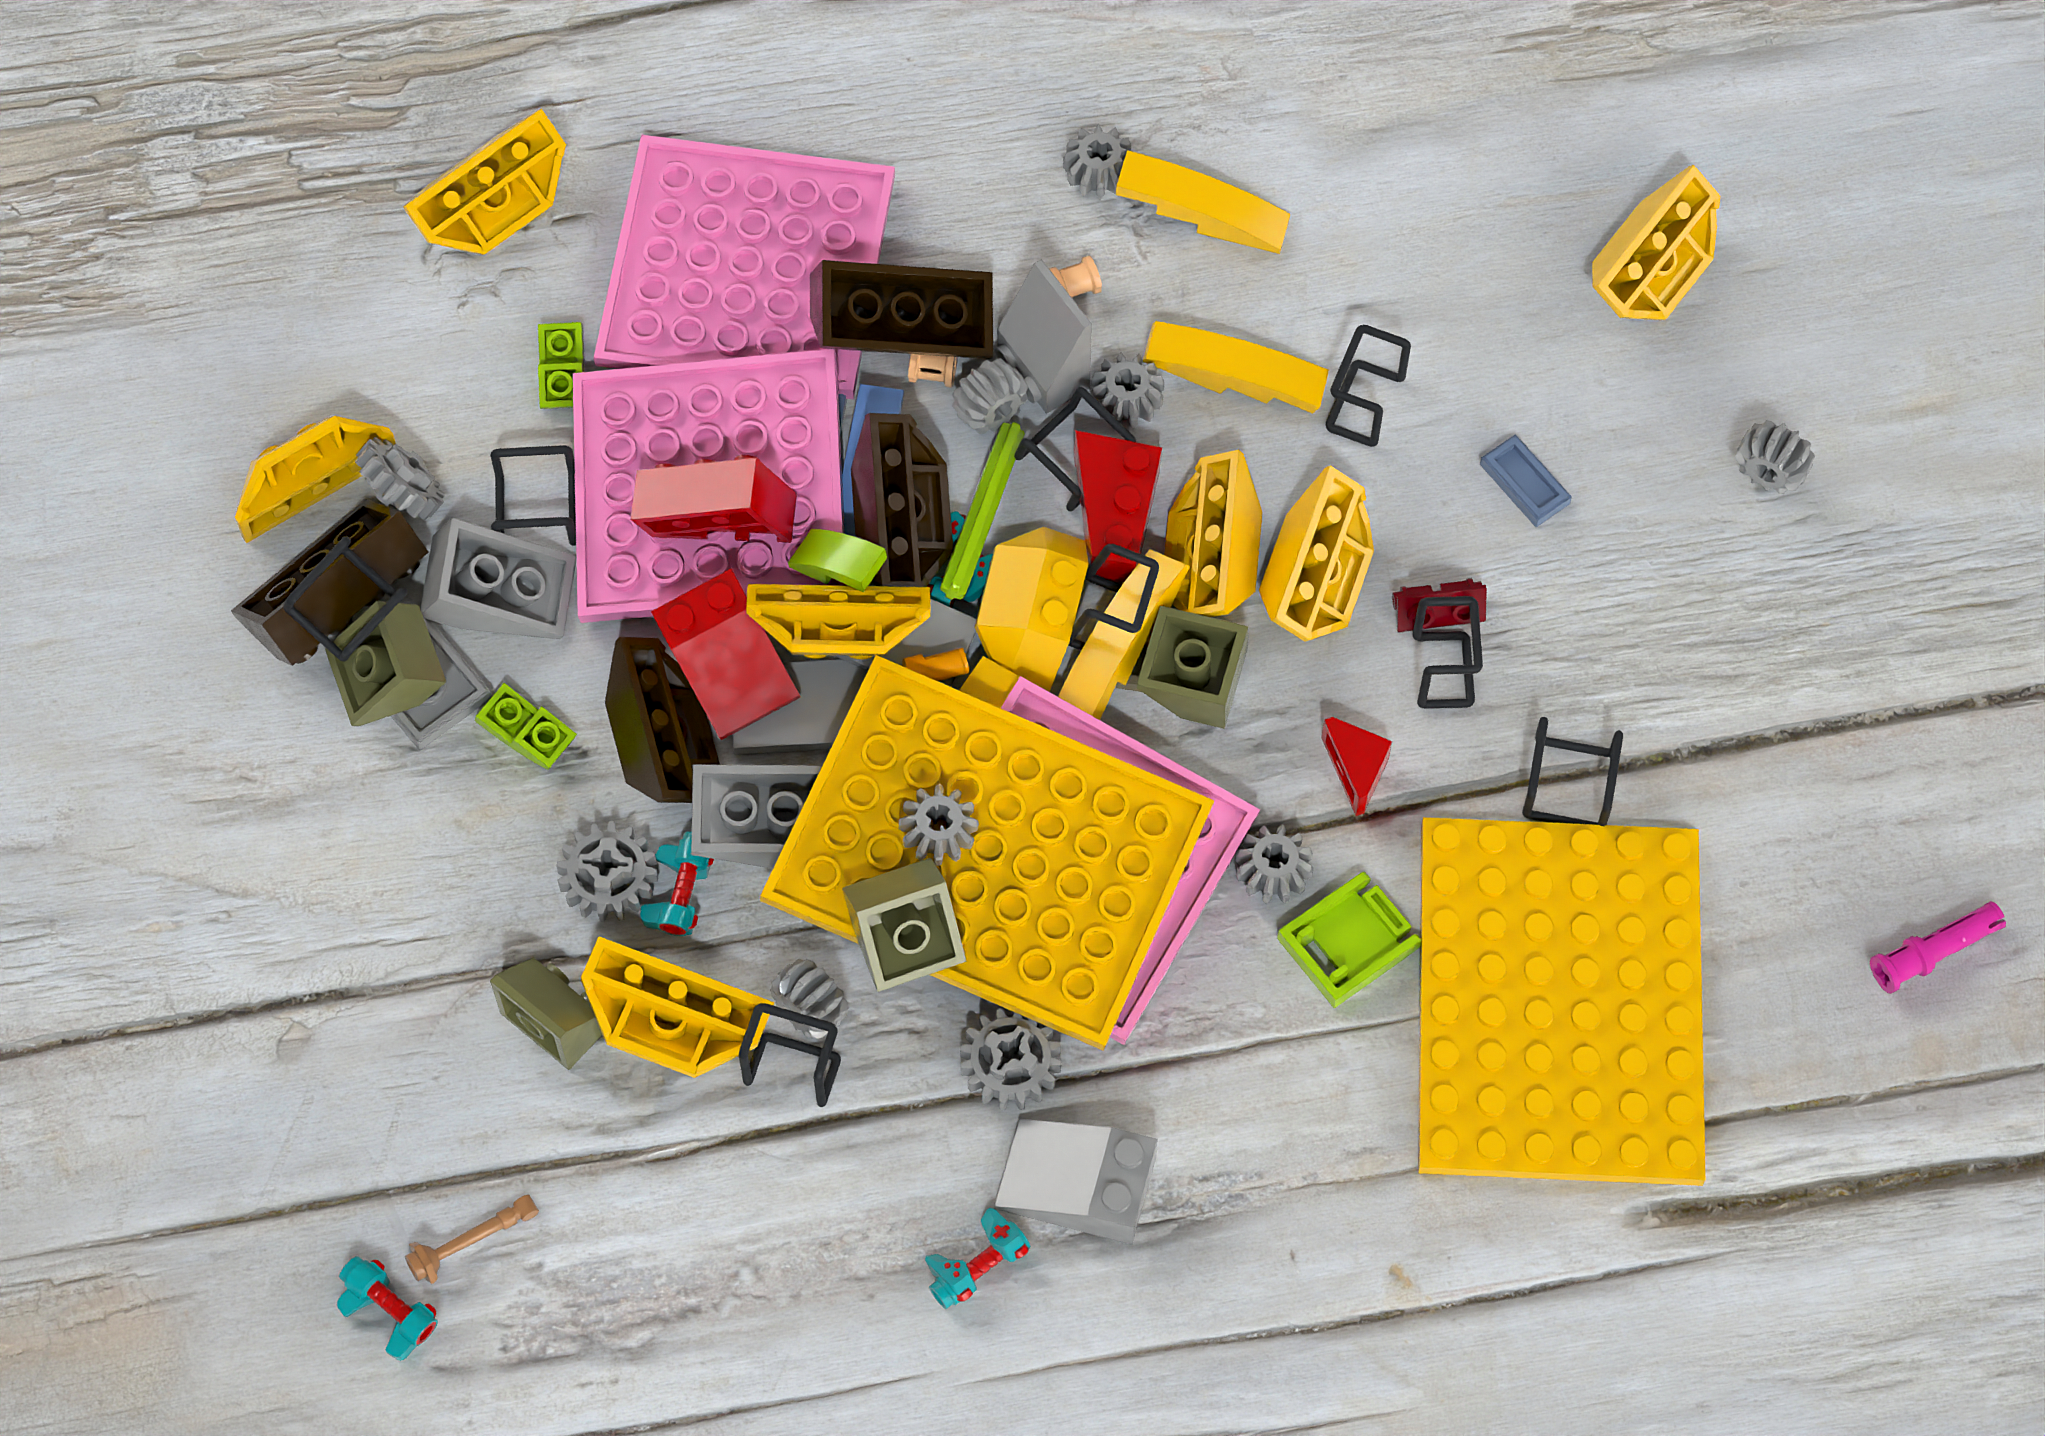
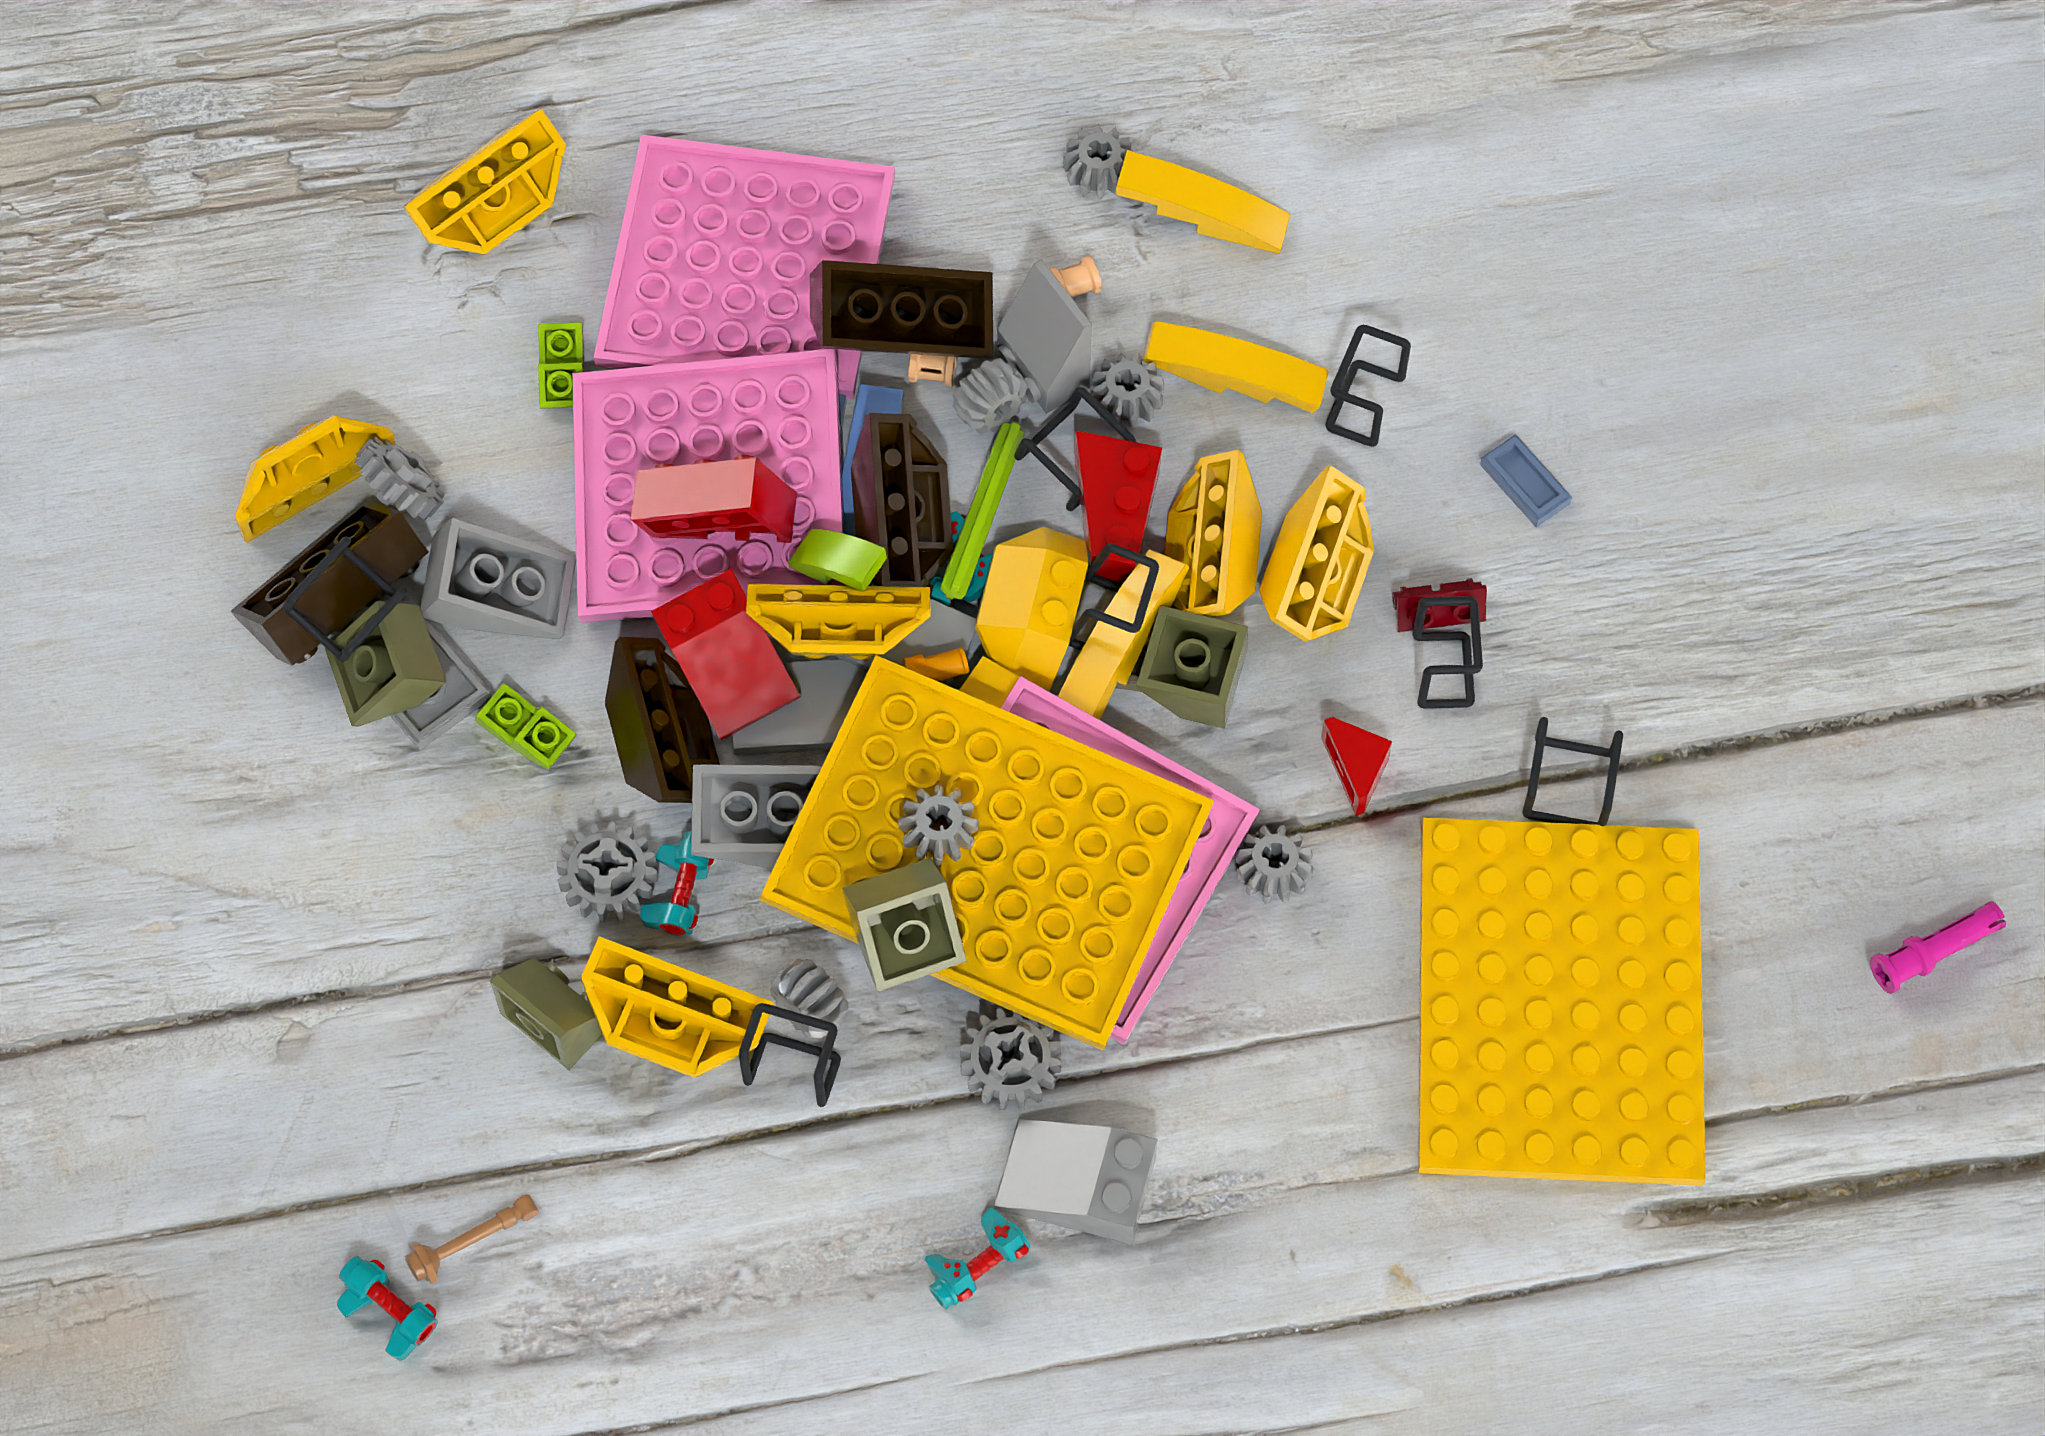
(501, 524): black piece -> none
(1353, 934): lime container -> none
(1659, 249): yellow wedge -> none
(1775, 457): light grey gear -> none

